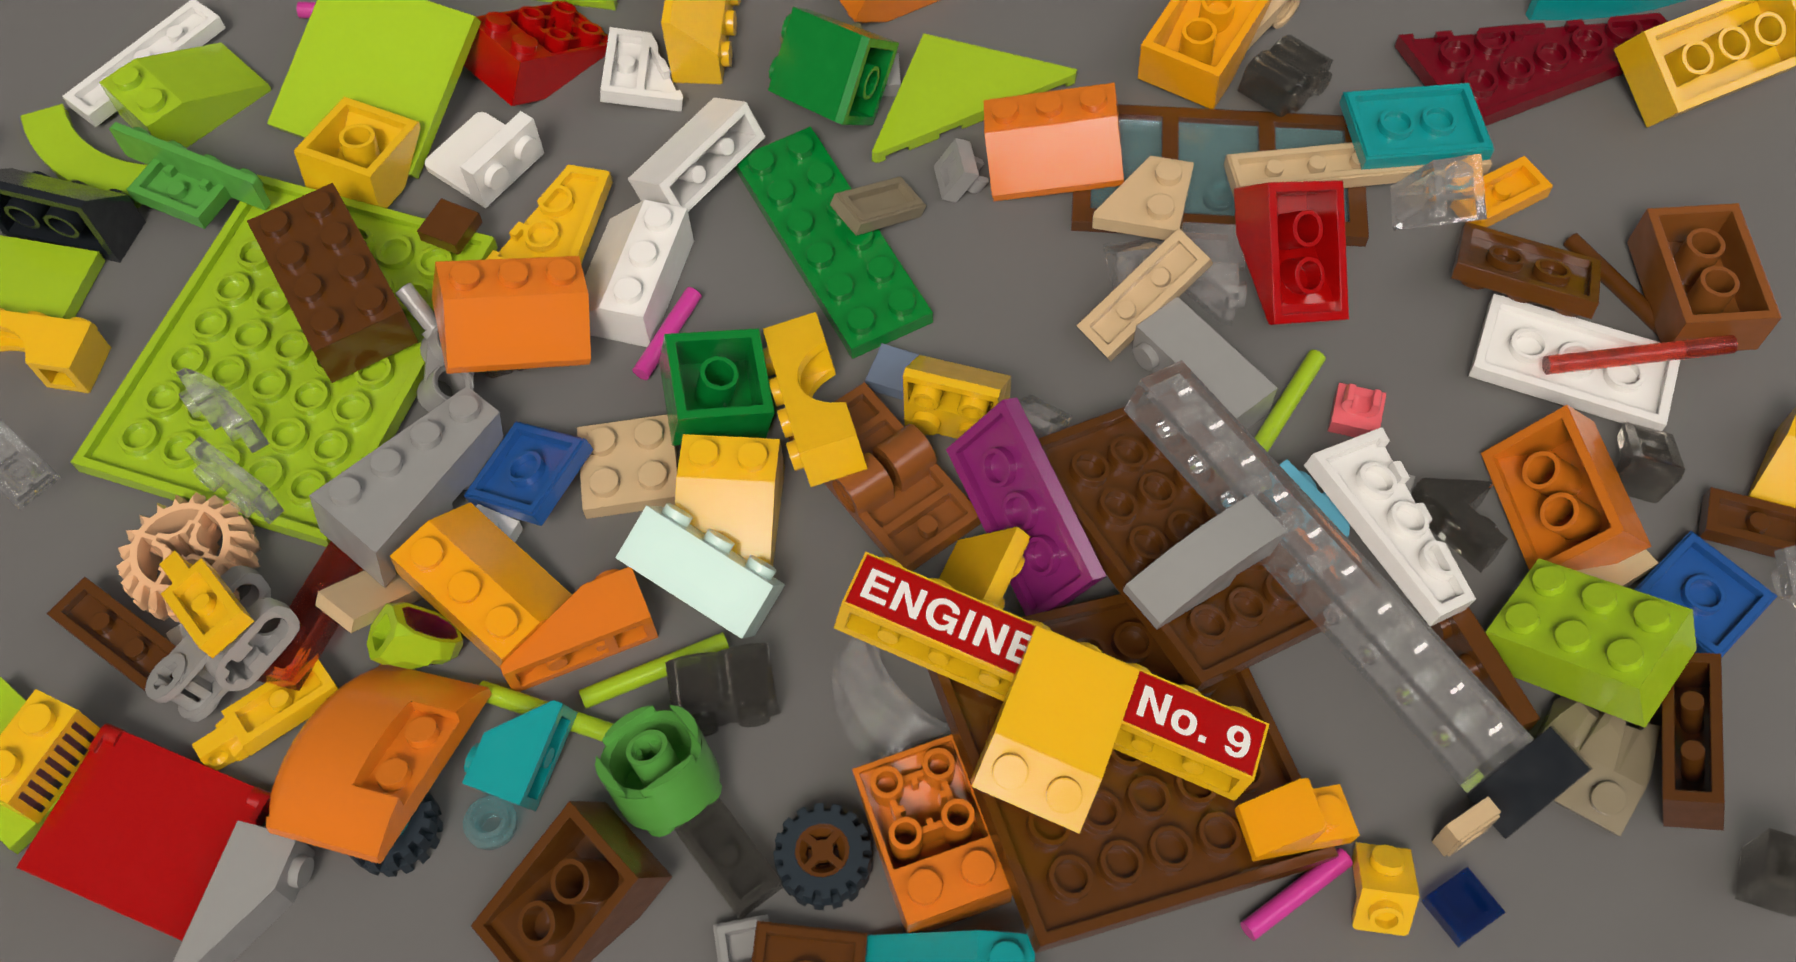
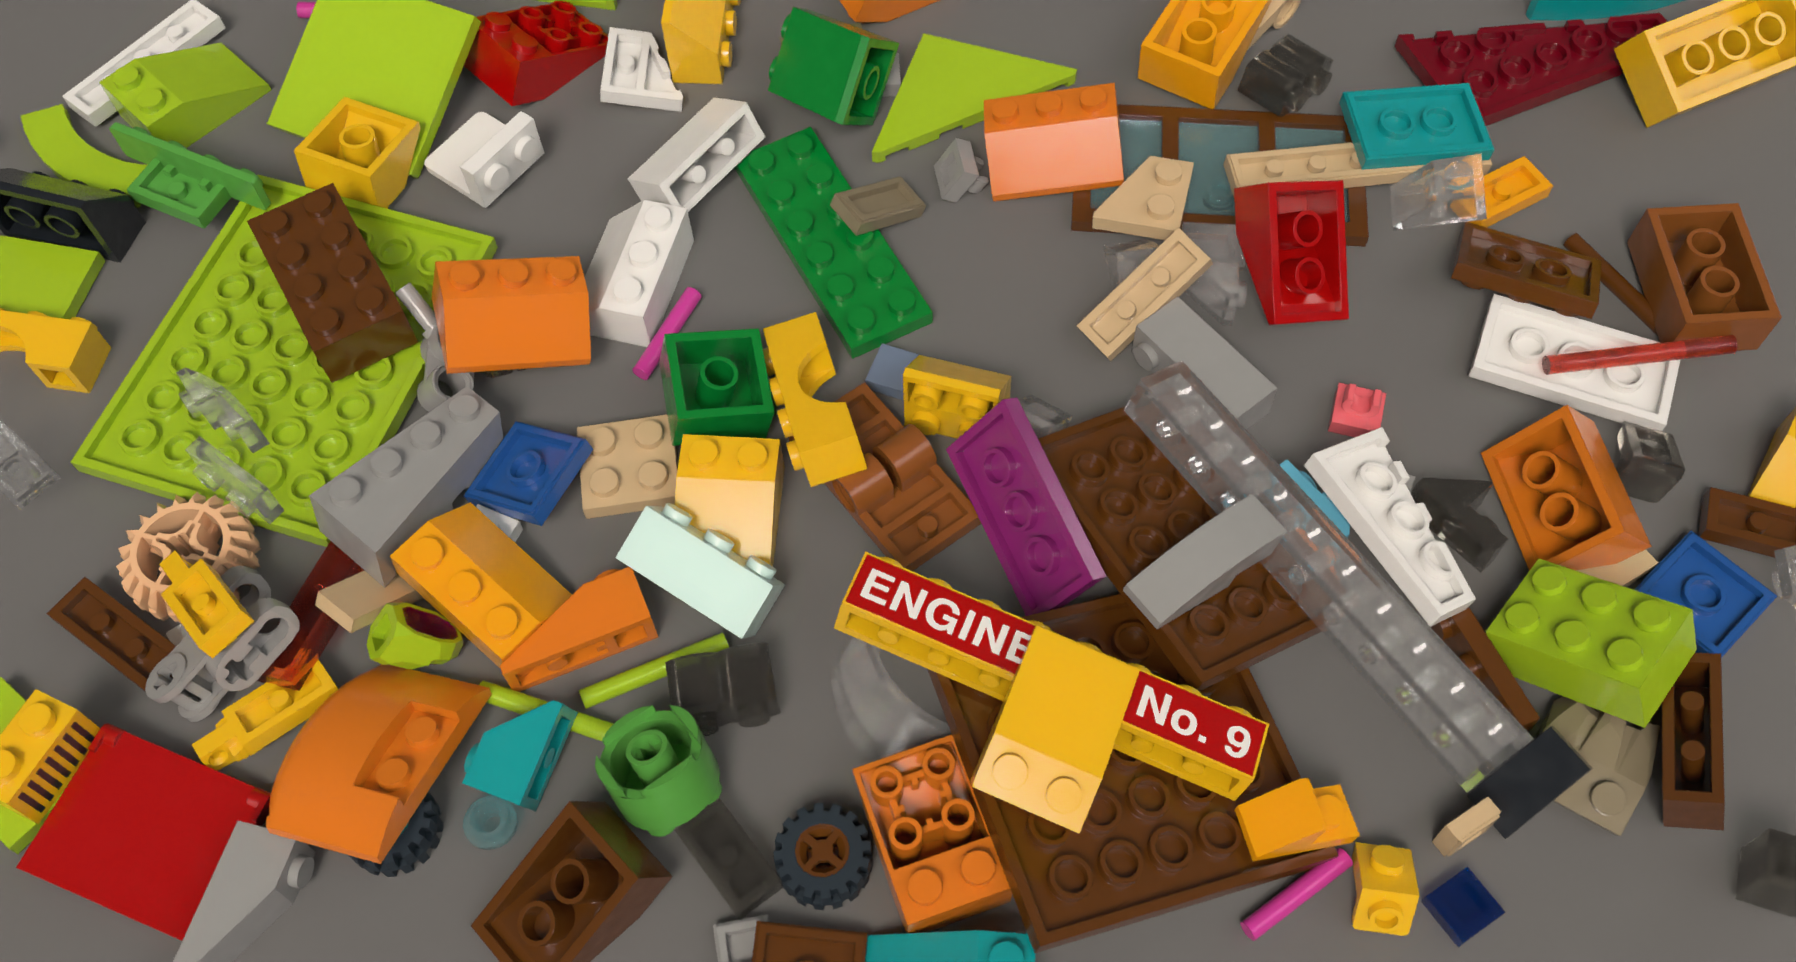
(450, 226): reddish brown tile -> none
(563, 218): yellow wing -> none
(986, 564): yellow tile -> none
(1290, 399): lime bar -> none

